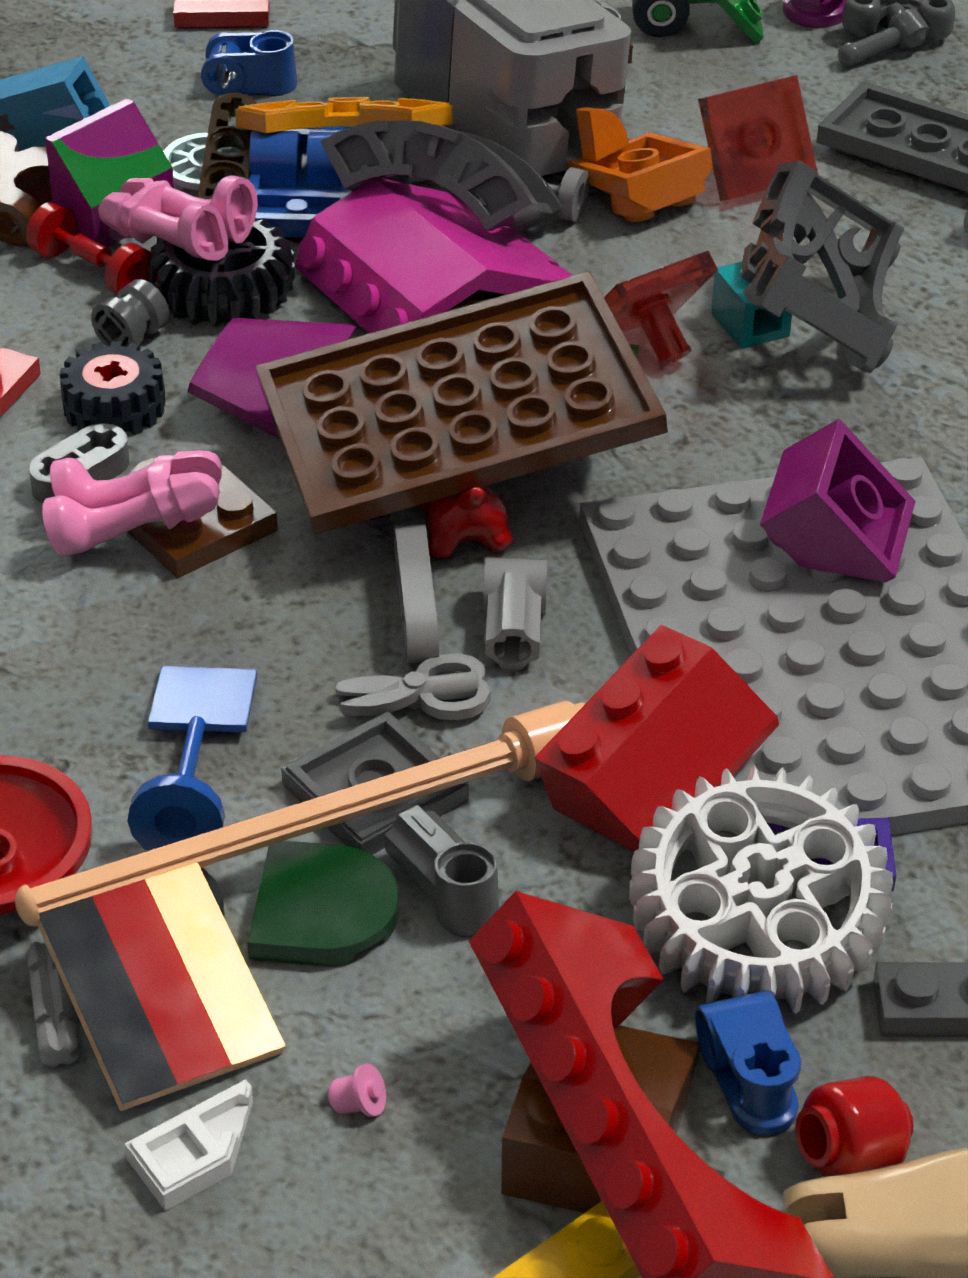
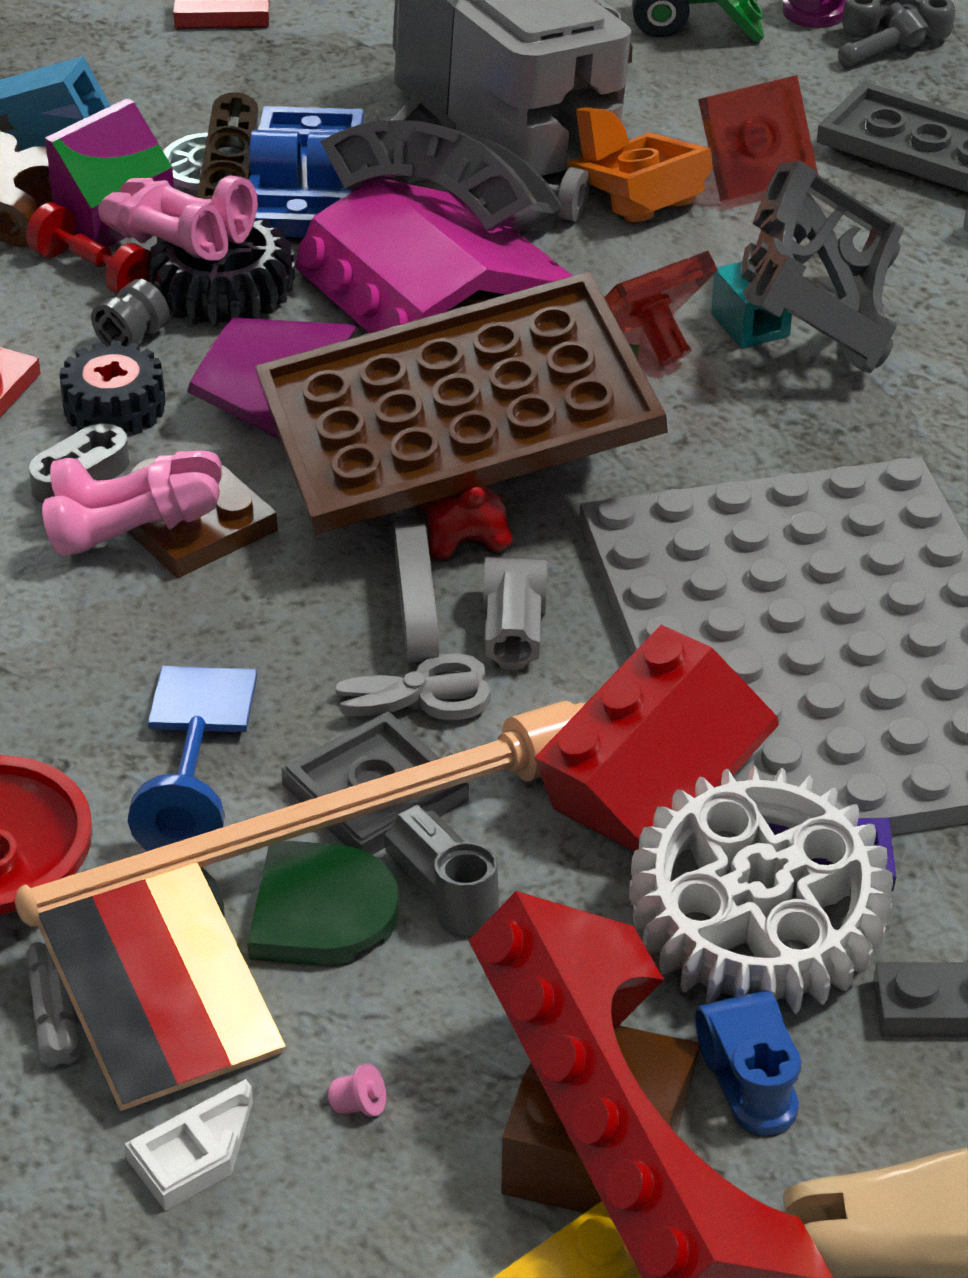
(254, 63): blue piece -> none
(339, 112): light orange tile -> none
(838, 507): magenta slope -> none
(854, 1126): red head -> none

